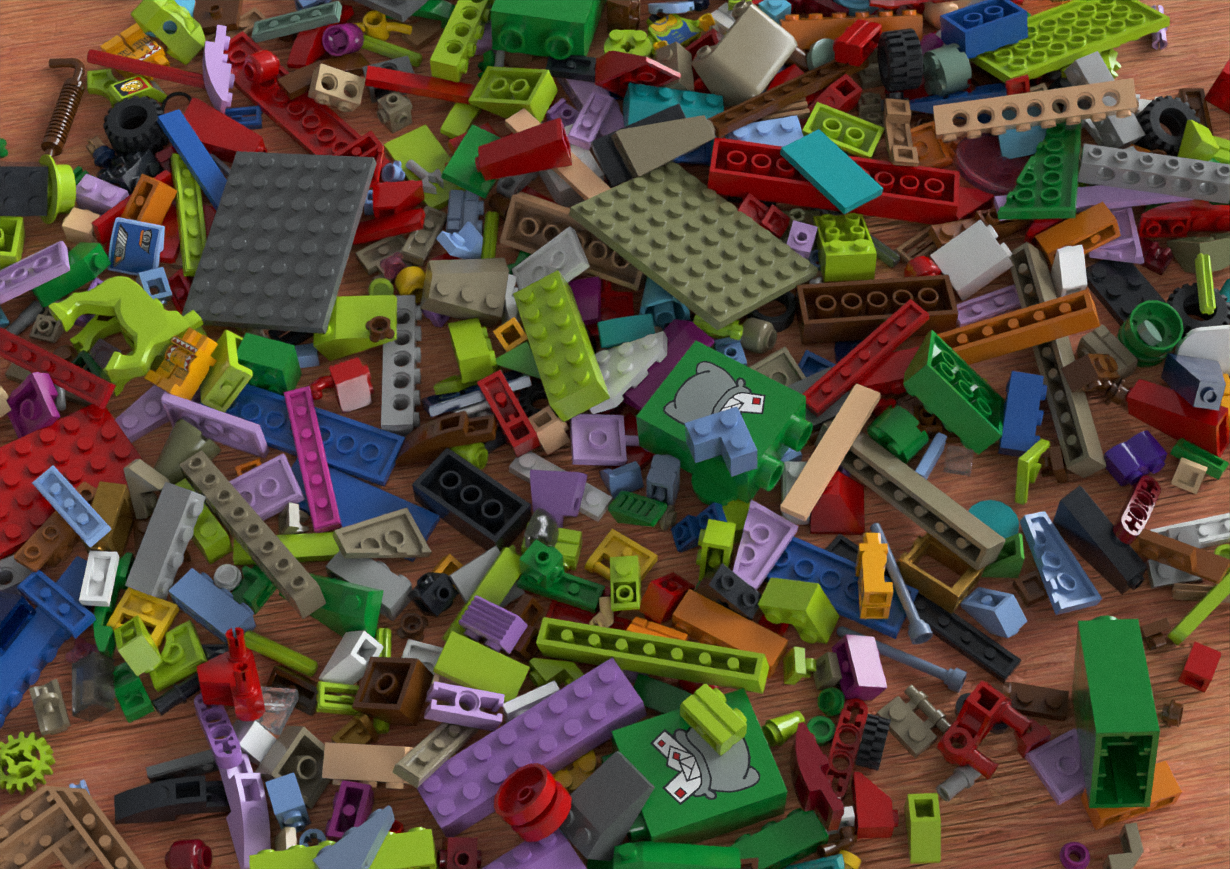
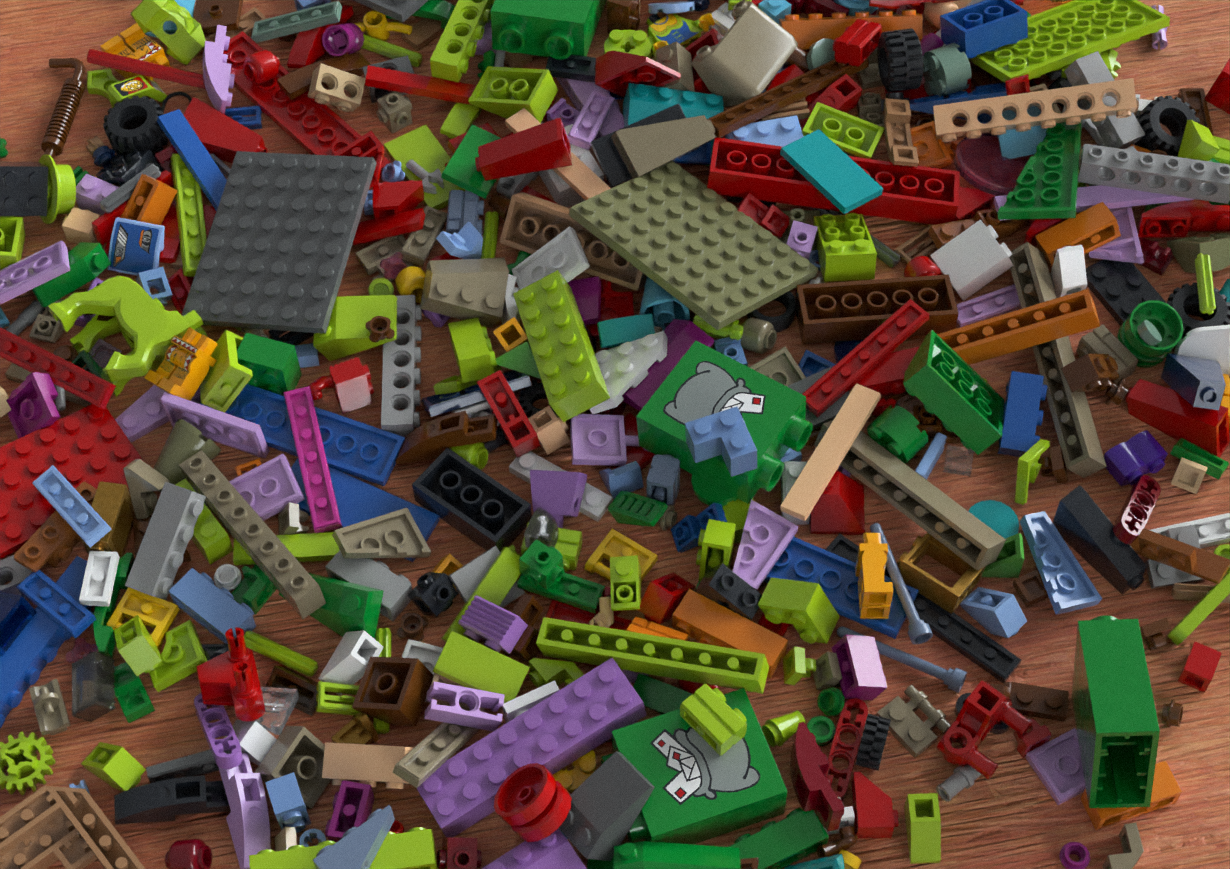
(114, 766): none -> lime slope
(125, 191): none -> dark grey axle
(177, 694): black axle -> none

